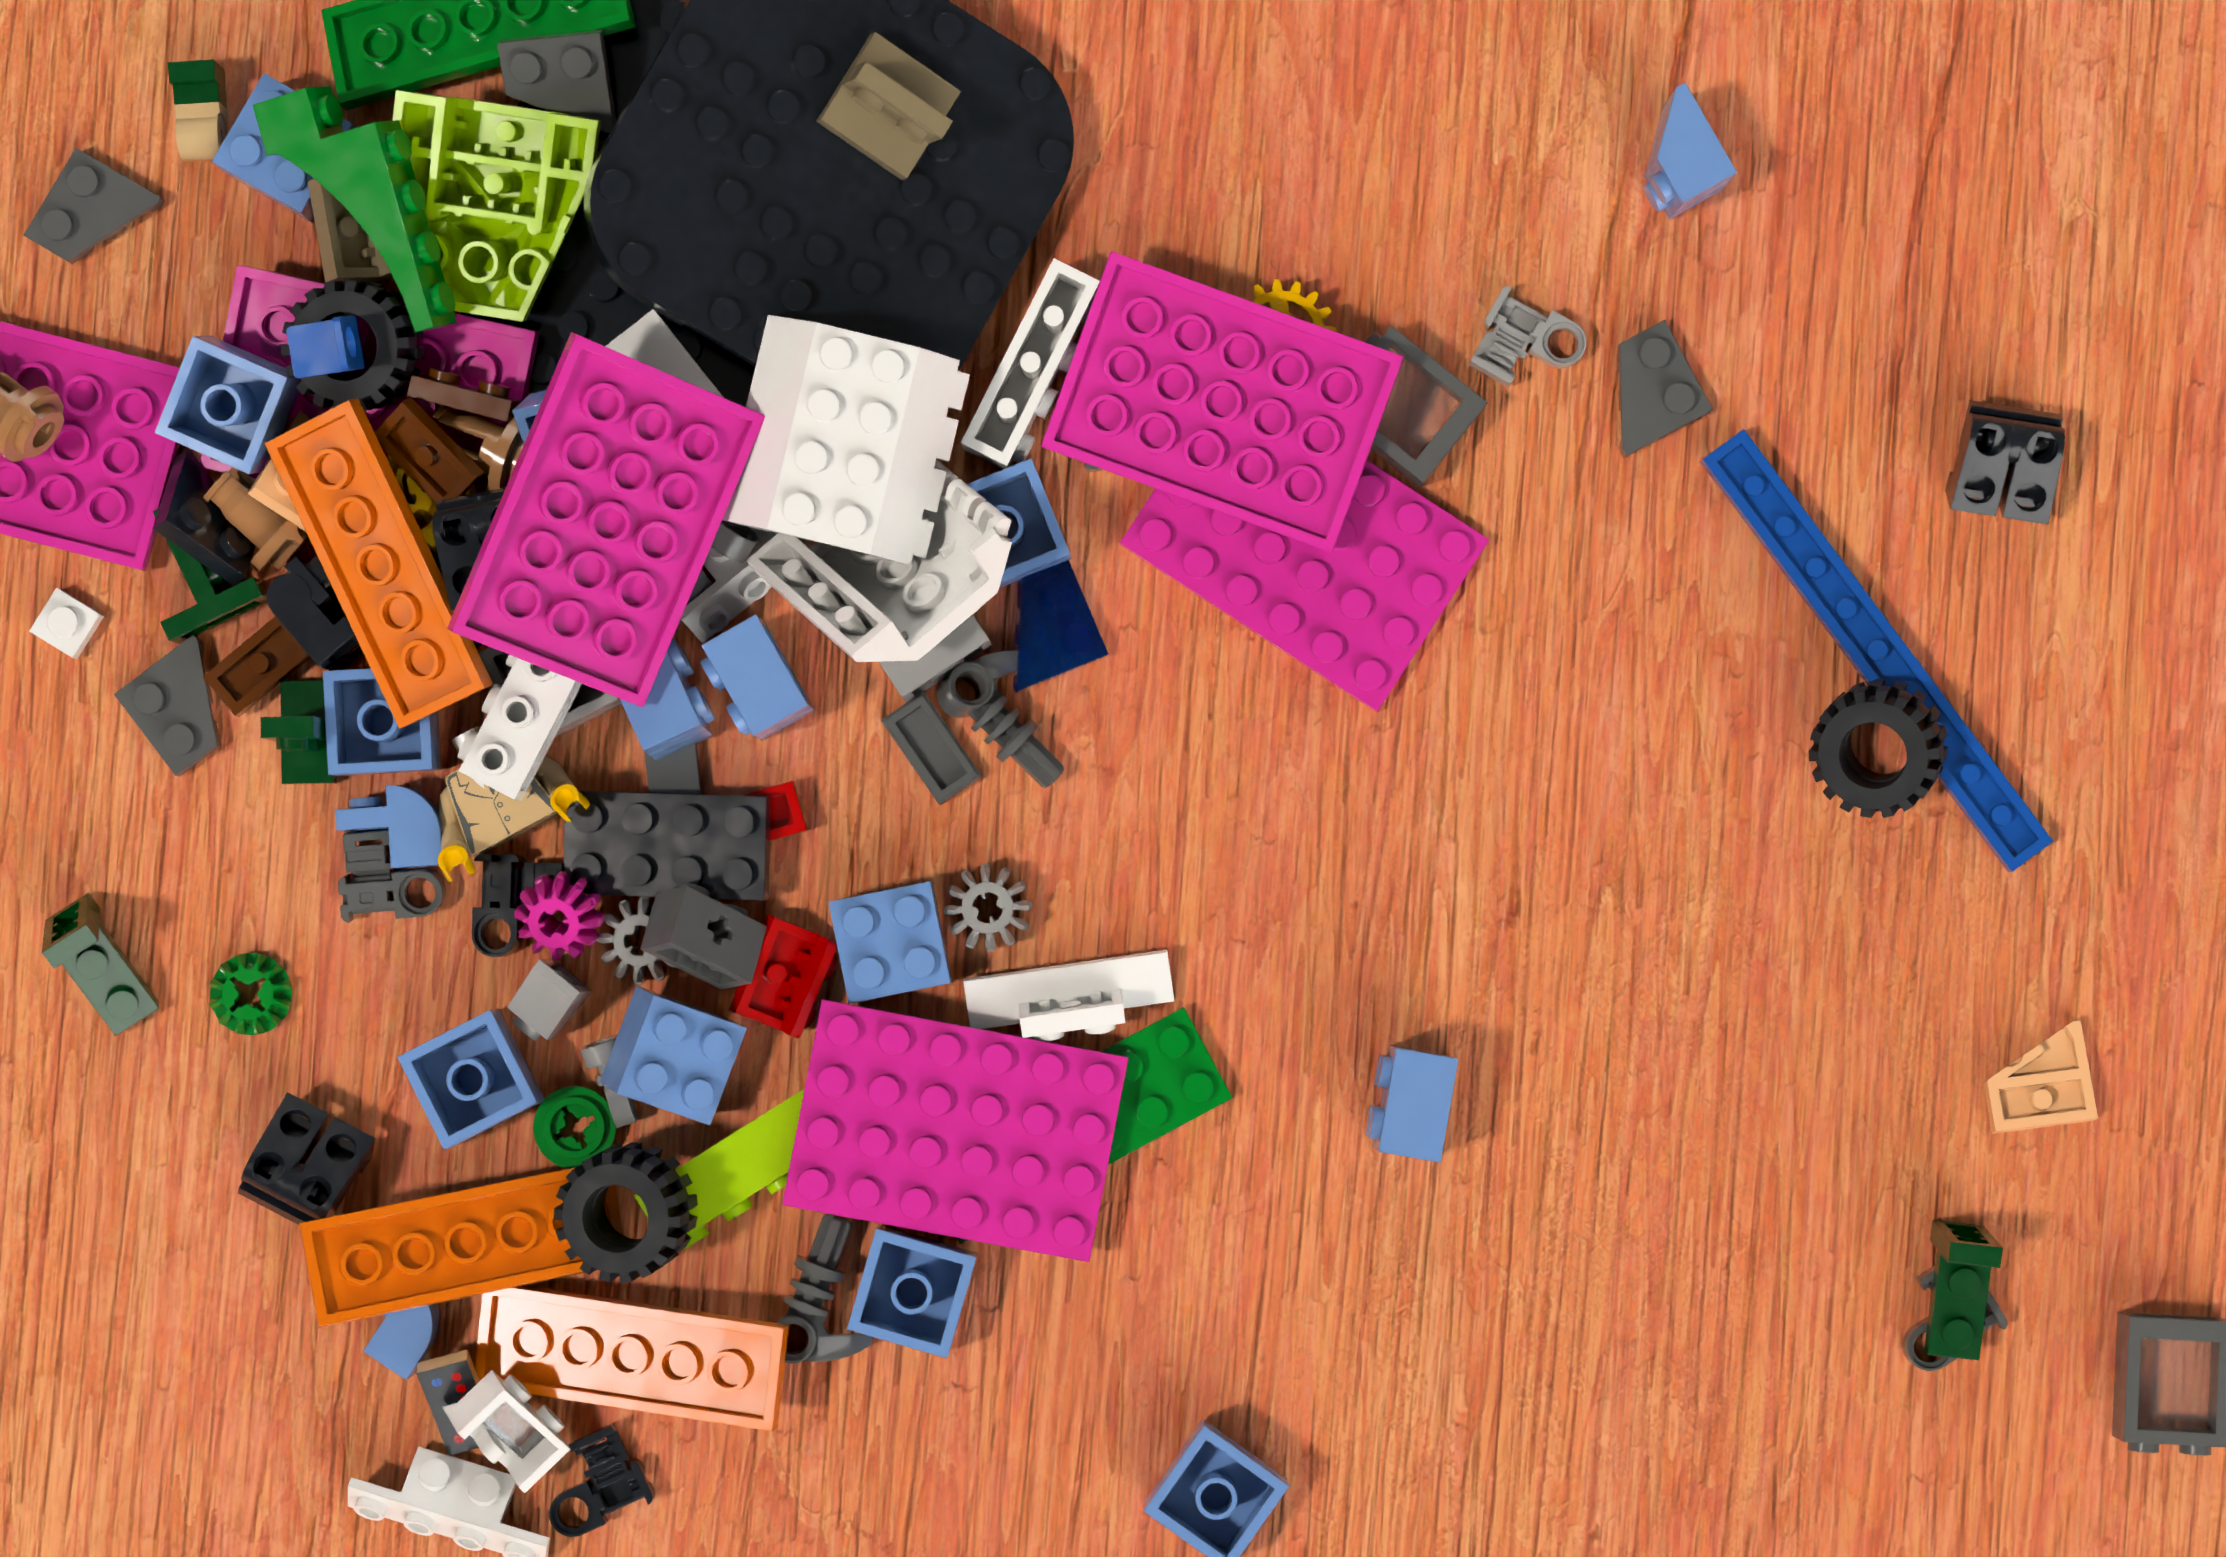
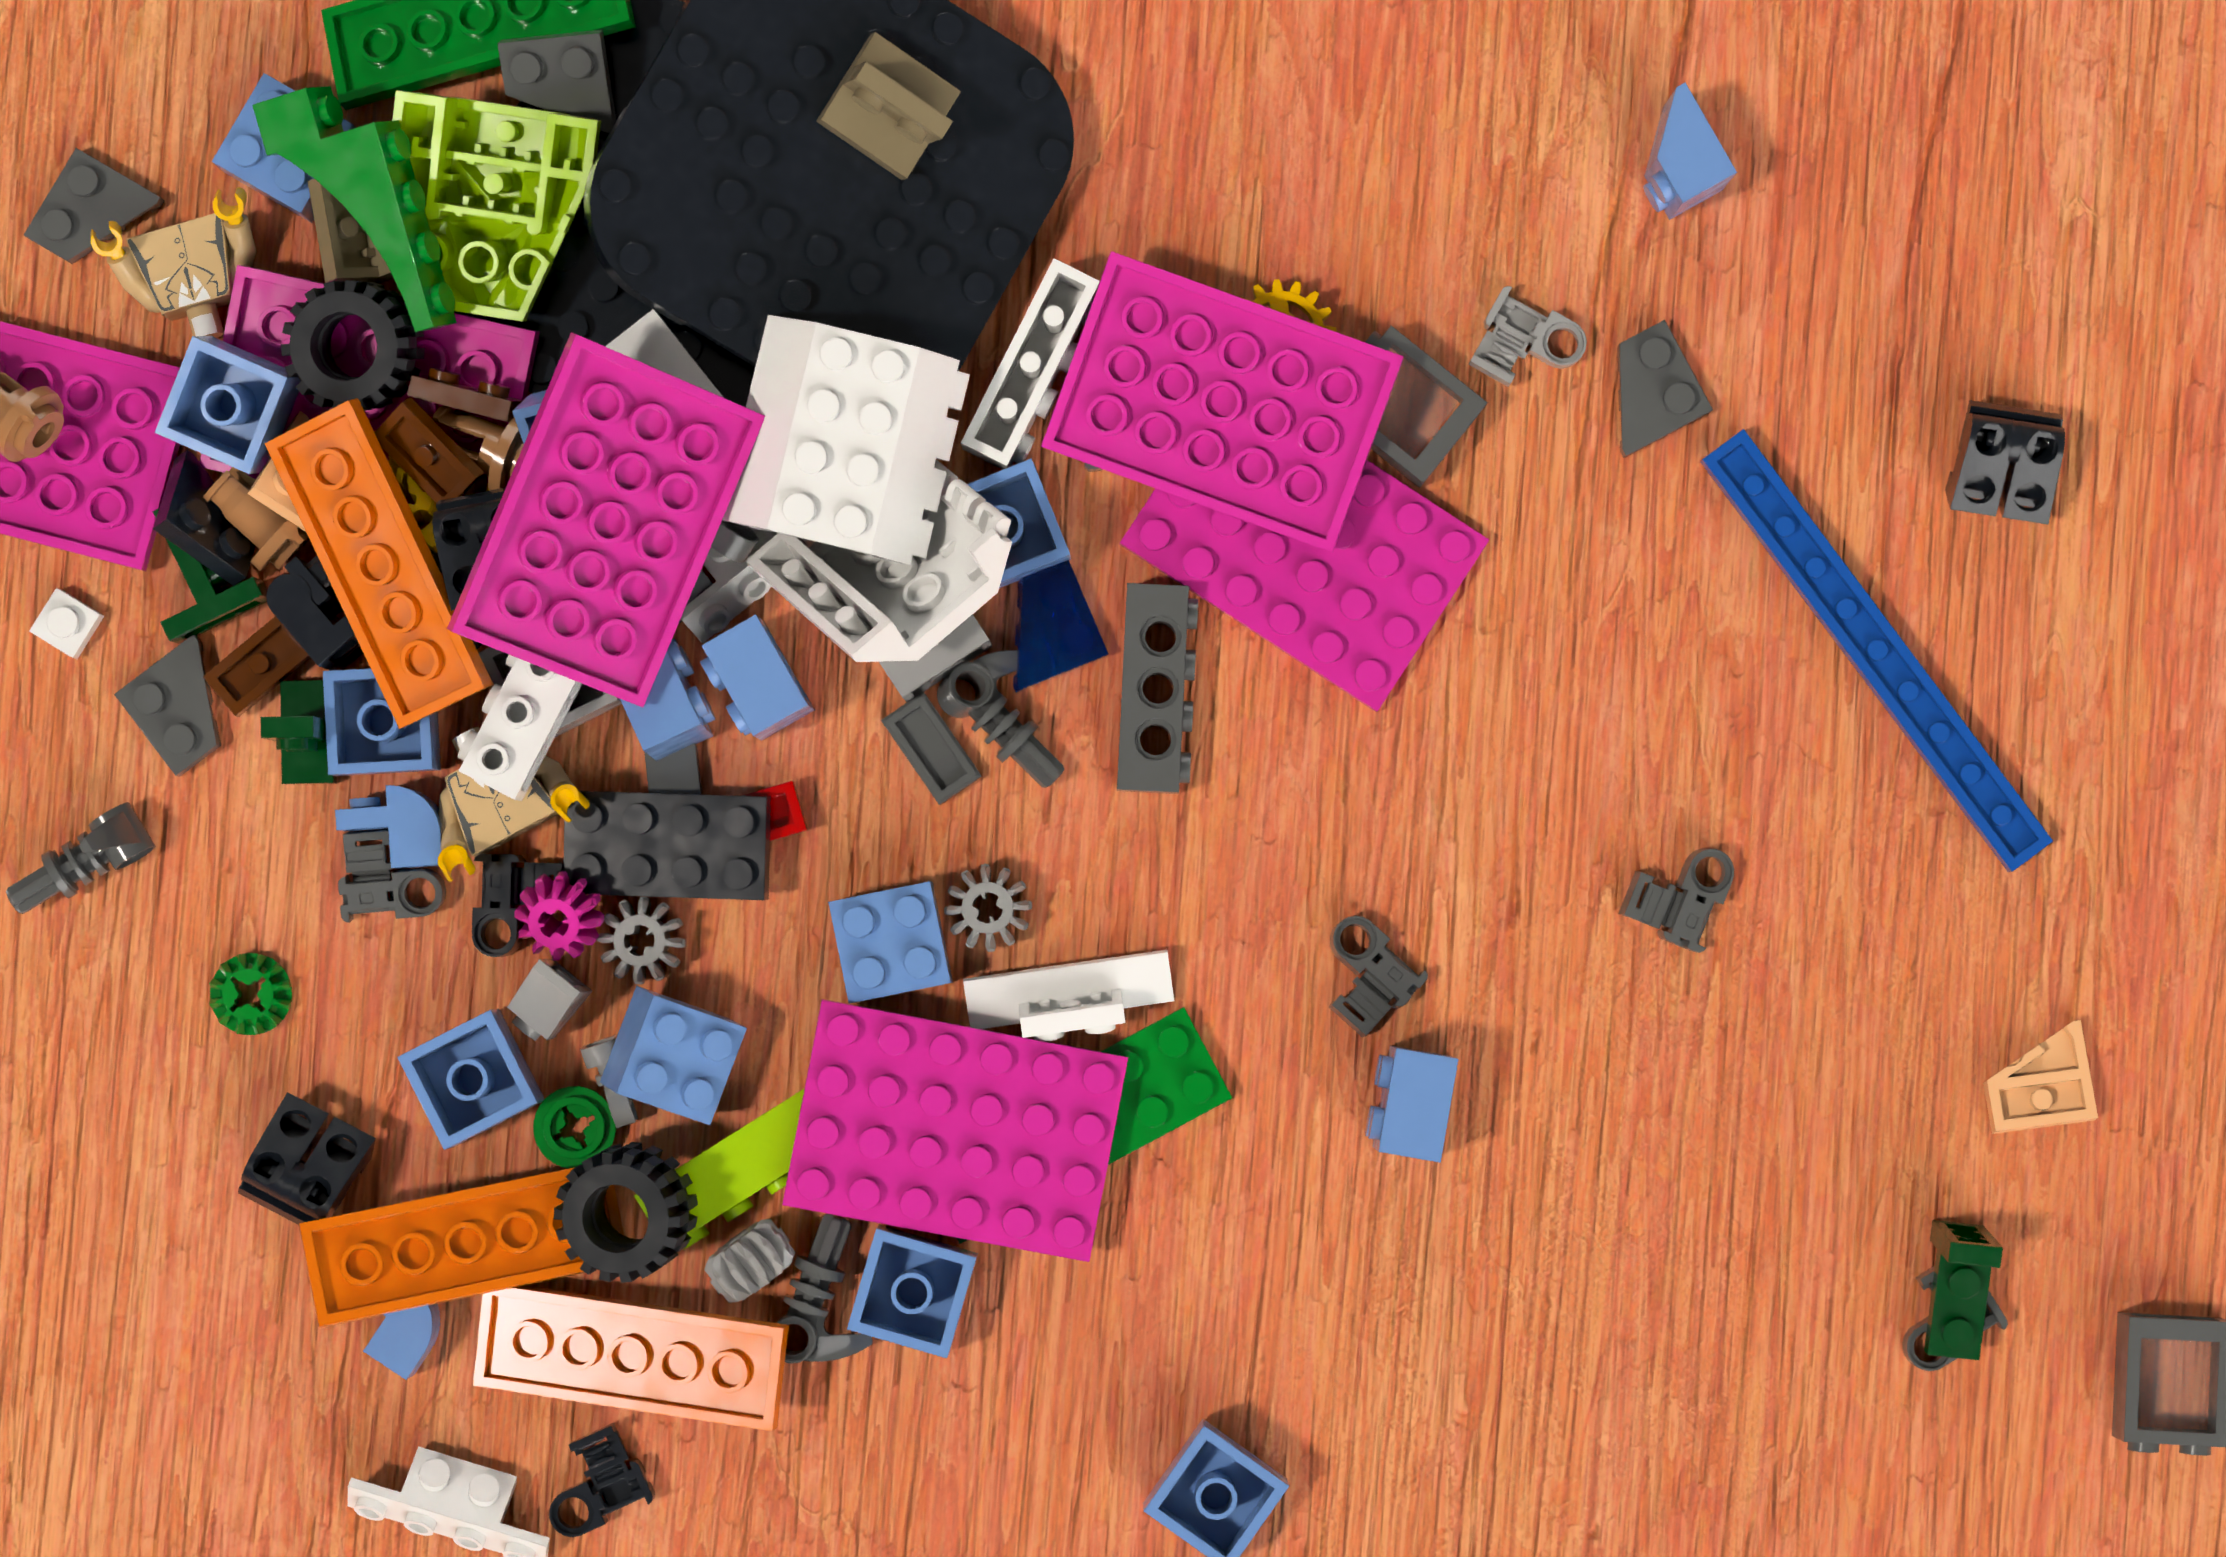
(97, 964): bracket -> none
(114, 838): none -> dark grey piece
(186, 265): none -> tan torso
(199, 107): leg -> none
(325, 347): bracket -> none
(445, 1383): black tile -> none
(510, 1428): white window -> none
(704, 936): dark grey brick -> none
(749, 1261): none -> light grey gear
(786, 977): red bracket -> none
(1147, 607): none -> dark grey brick
(1379, 982): none -> dark grey piece
(1681, 912): none -> dark grey piece
(1852, 780): black tyre -> none

